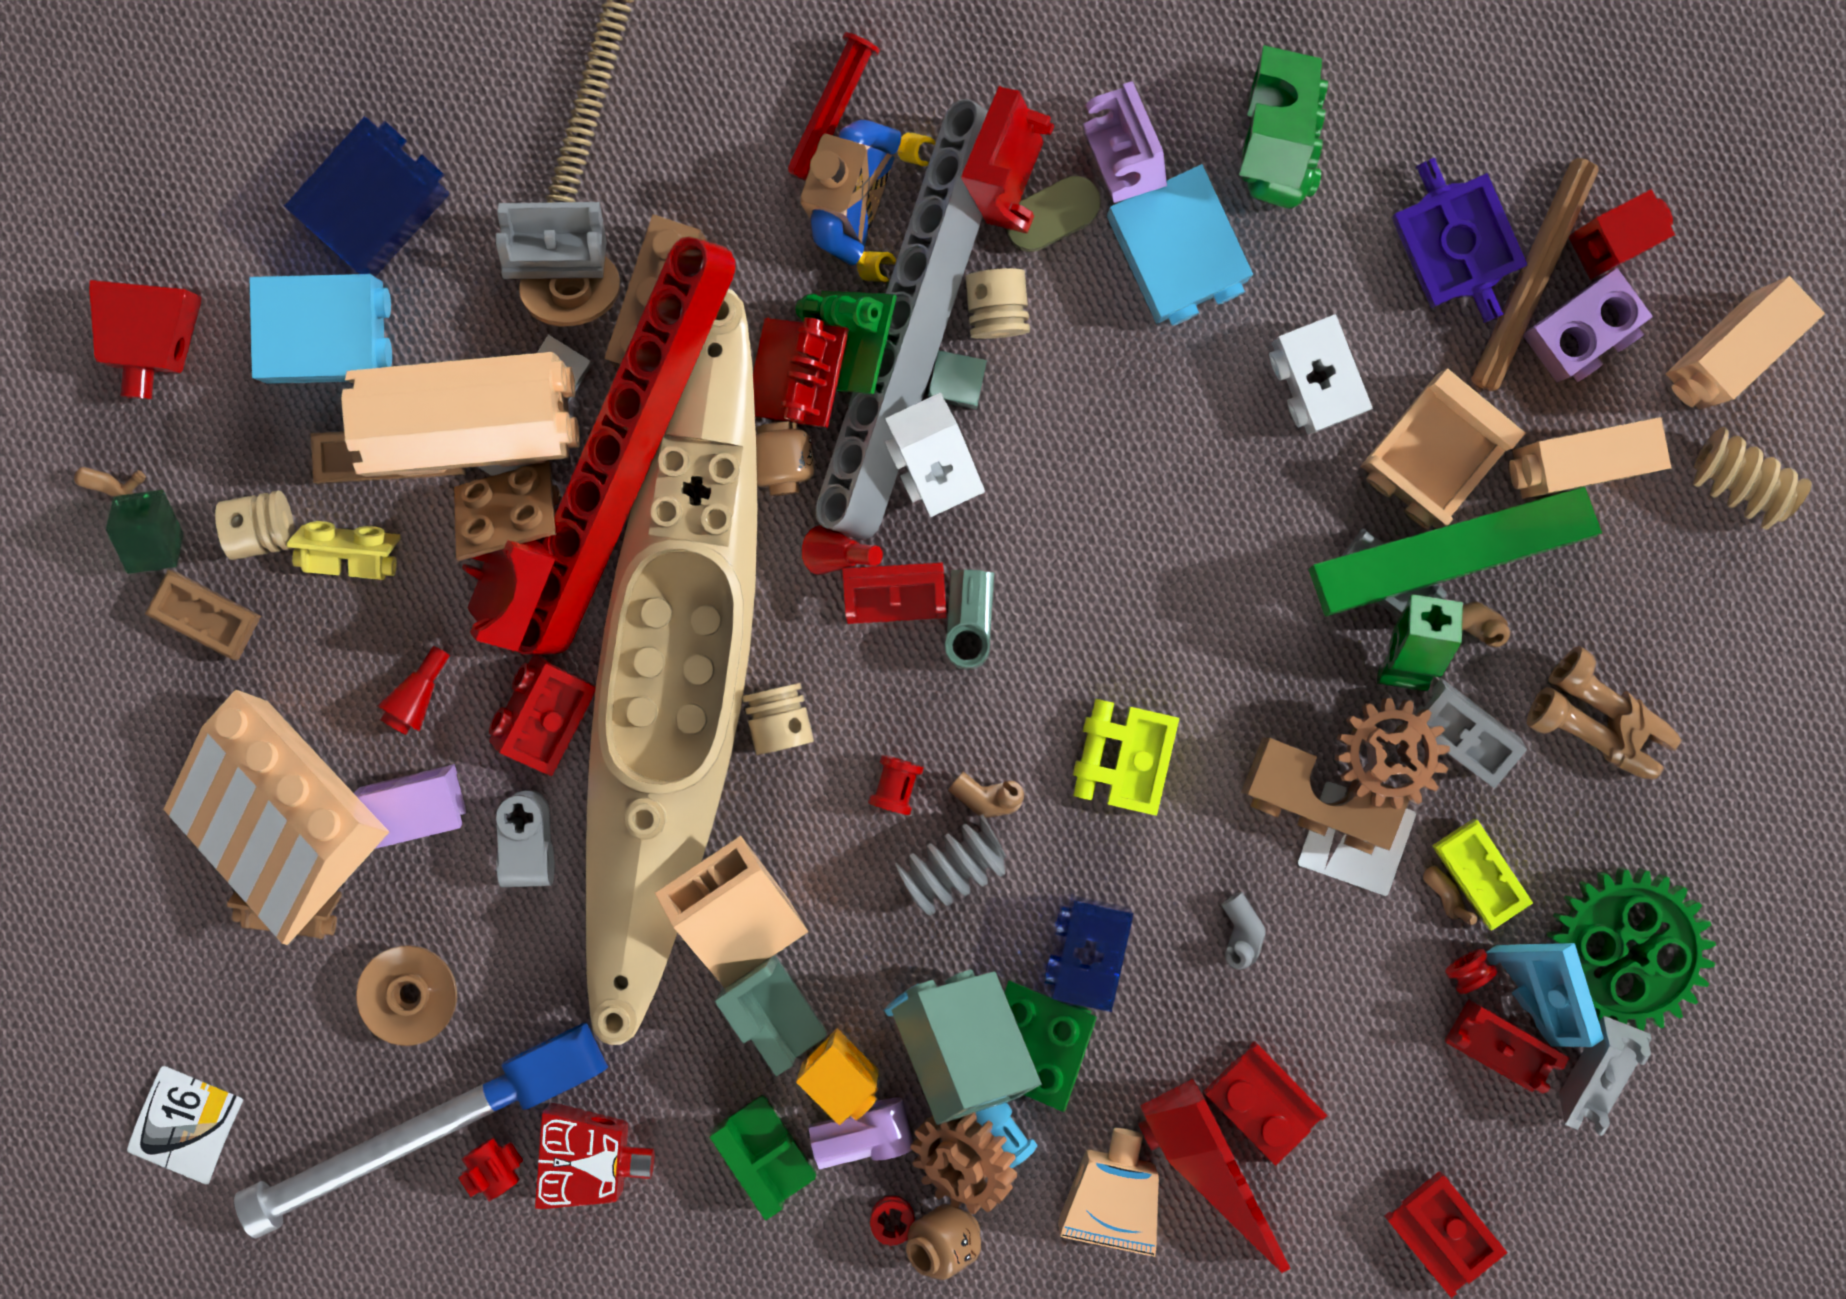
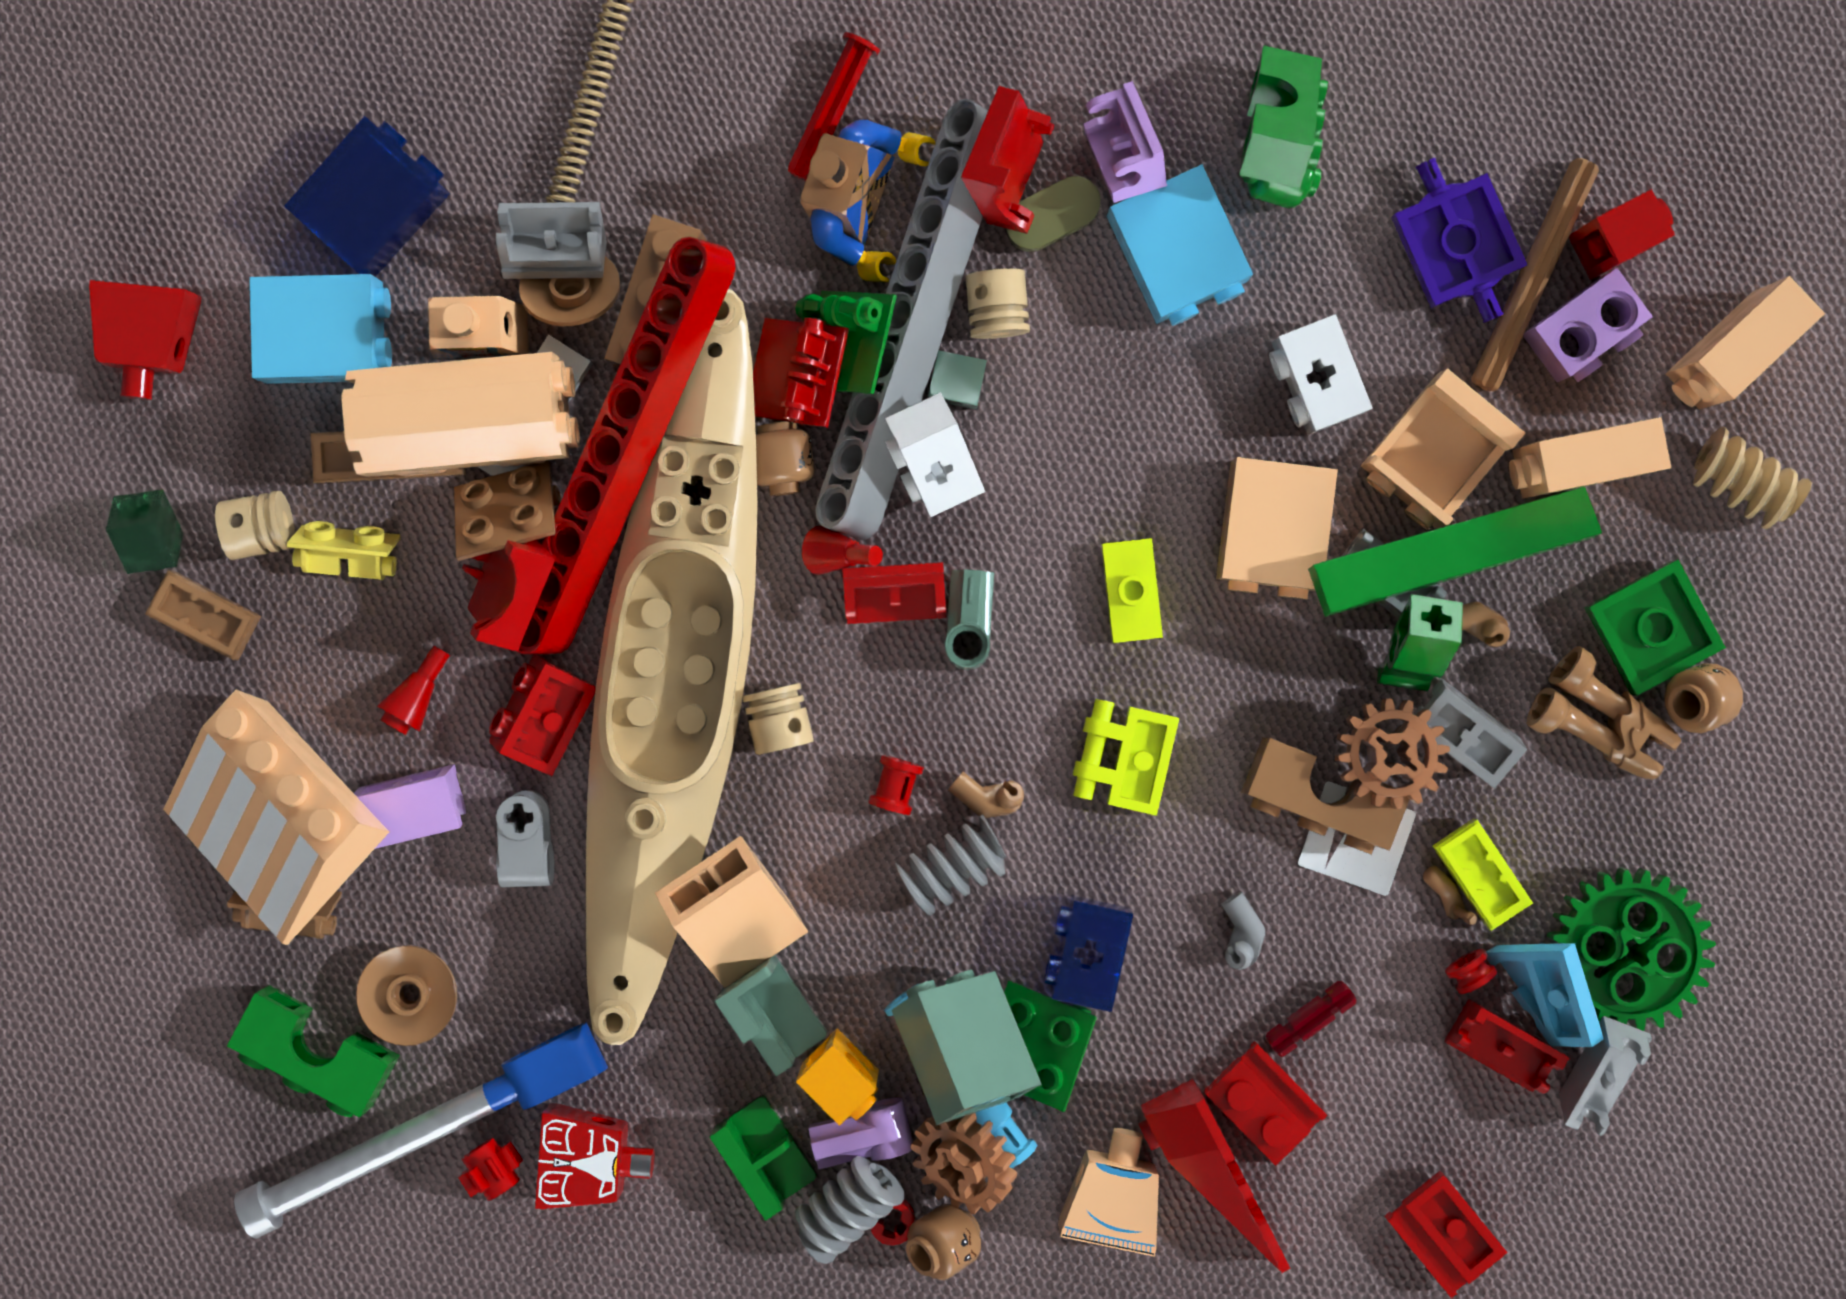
(105, 482): medium nougat piece -> none
(184, 1124): sticker -> none
(273, 1038): none -> green arch
(476, 327): none -> light nougat torso
(847, 1208): none -> light grey piece
(1131, 590): none -> neon yellow plate
(1275, 525): none -> light nougat brick
(1311, 1018): none -> dark red axle
(1654, 627): none -> green plate
(1703, 698): none -> medium nougat head

